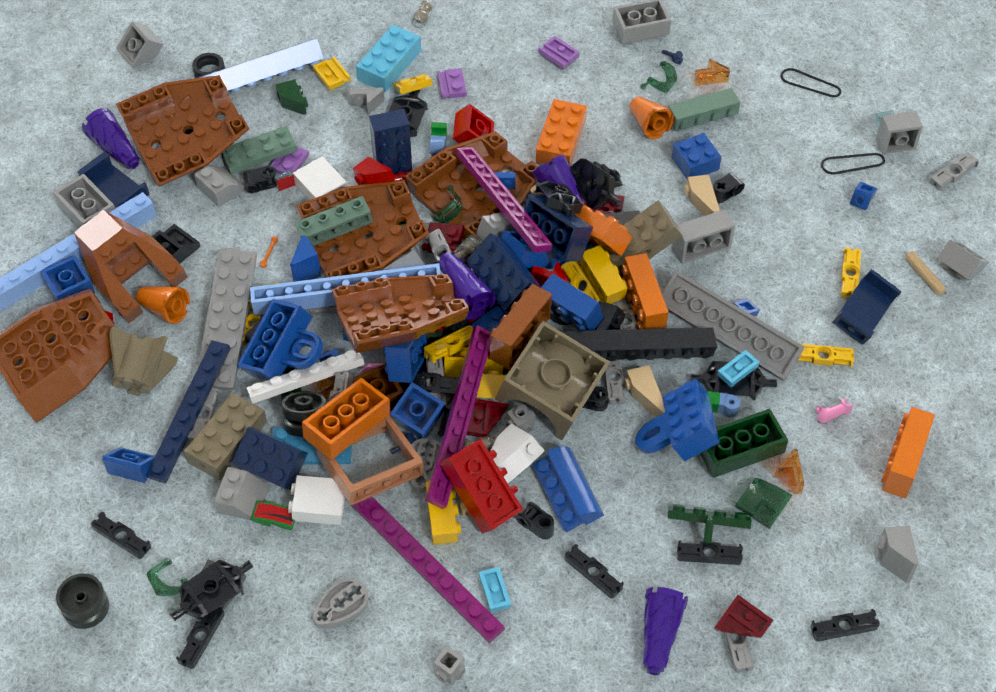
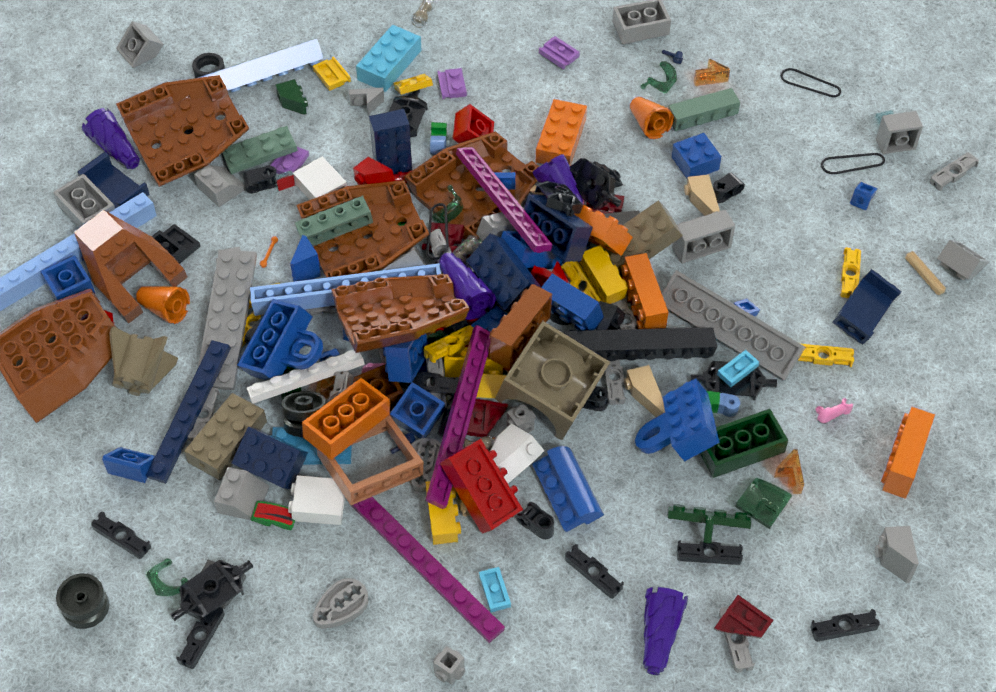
(429, 230): none -> black piece

